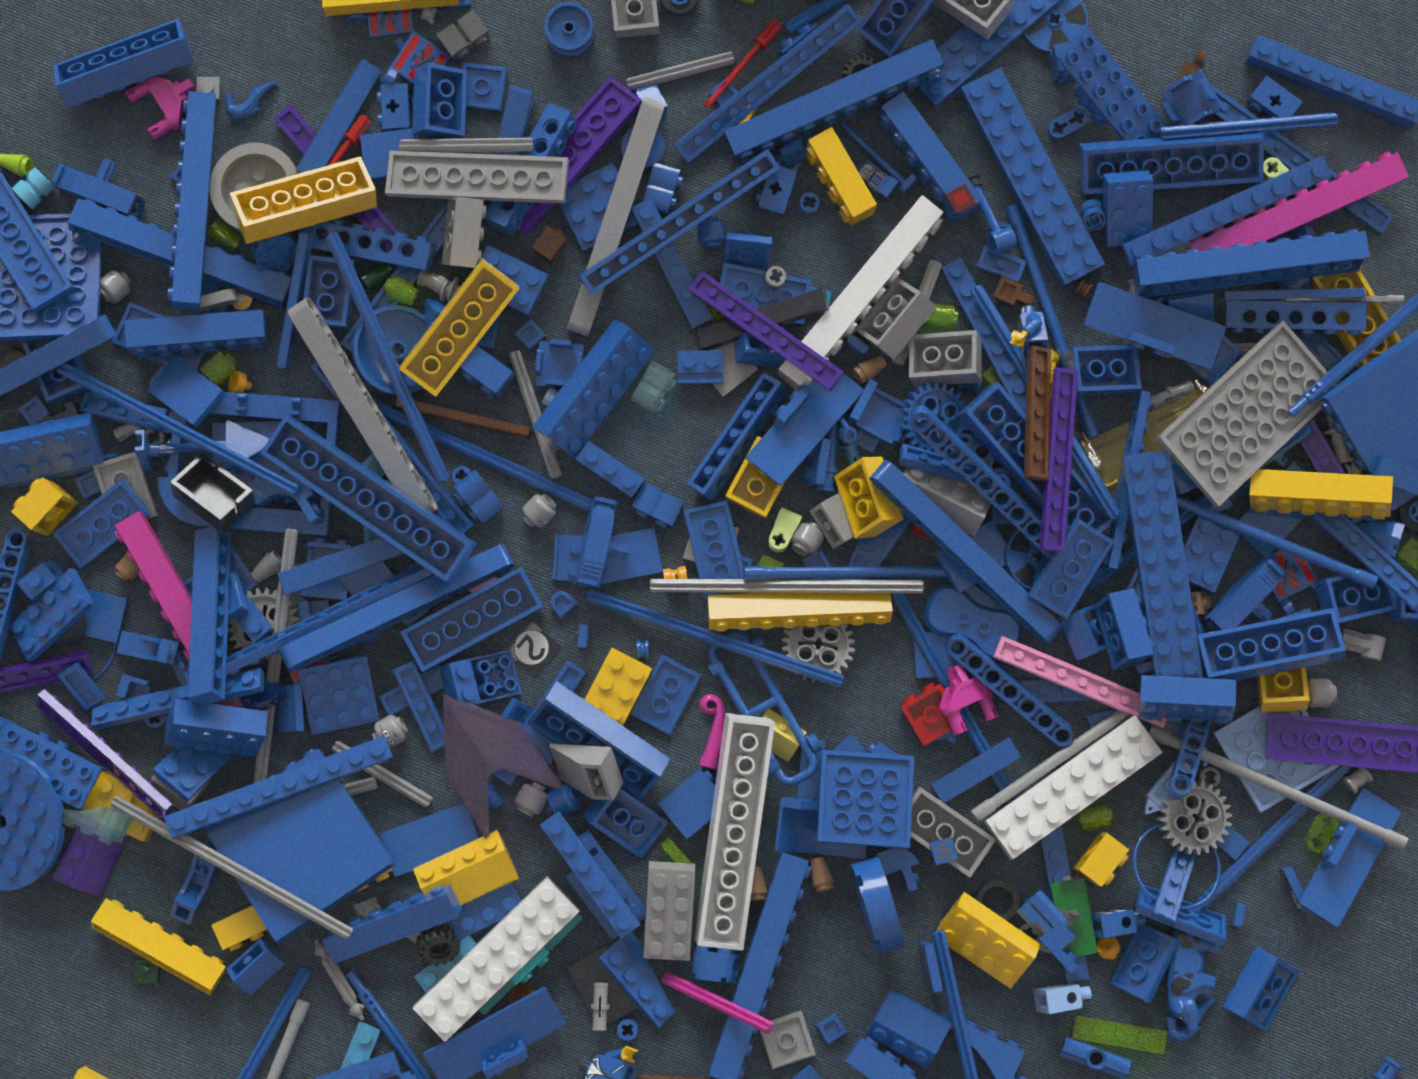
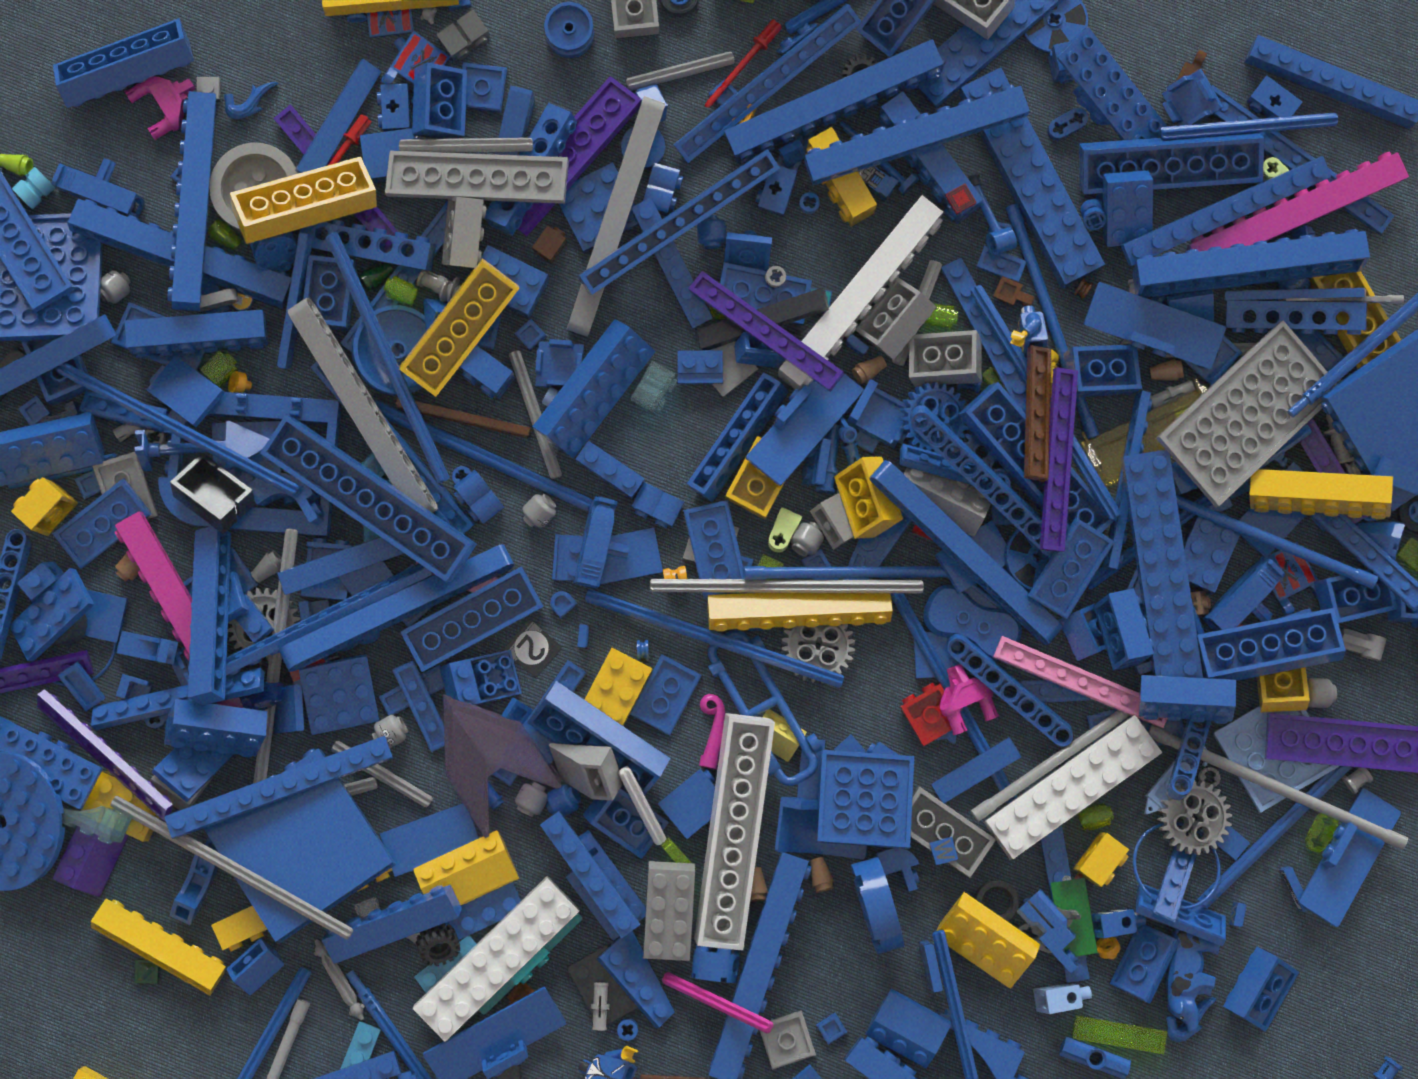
(642, 805): none -> white axle
(916, 135): none -> blue brick
(1167, 371): none -> medium nougat cone

